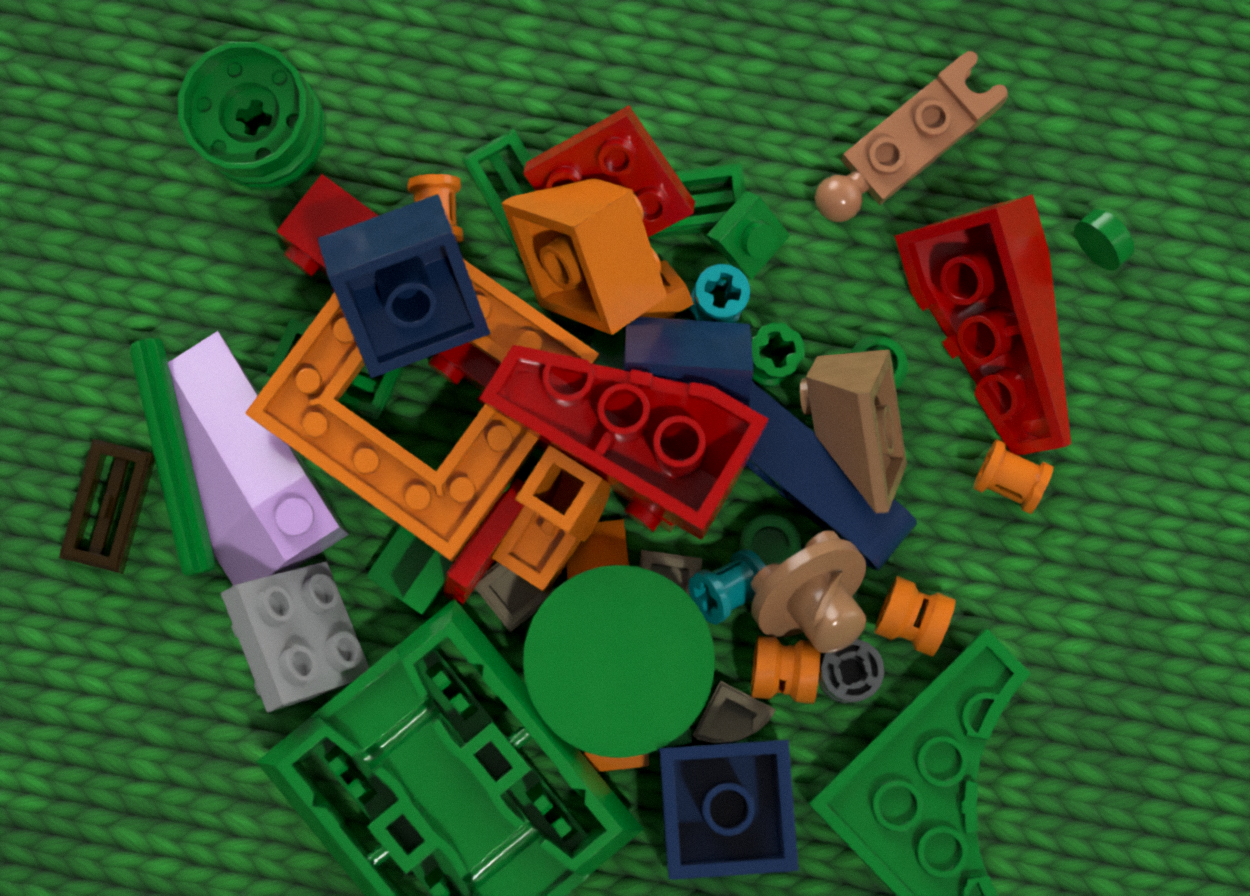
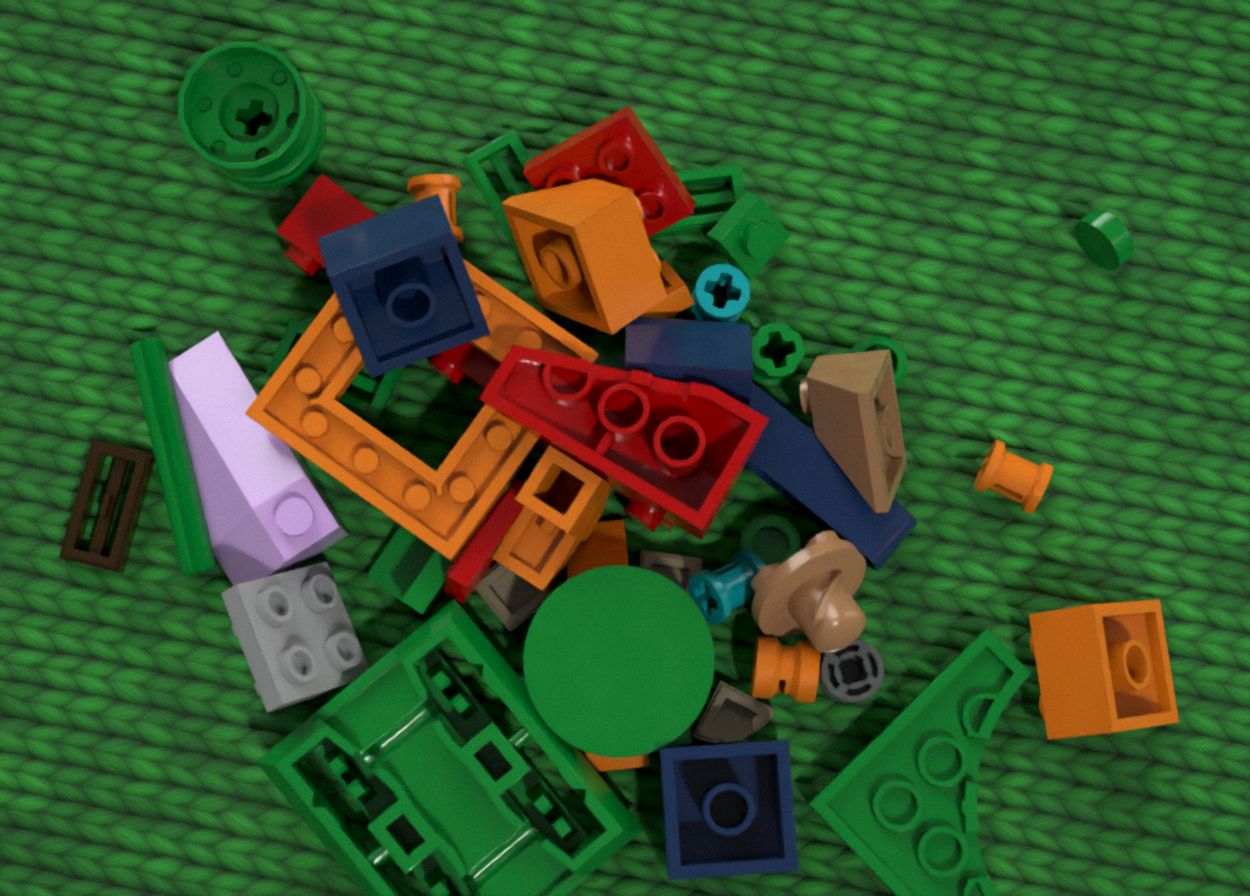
(901, 610): orange wheel -> none
(909, 140): nougat plate -> none
(995, 301): red wedge -> none
(1103, 668): none -> orange slope

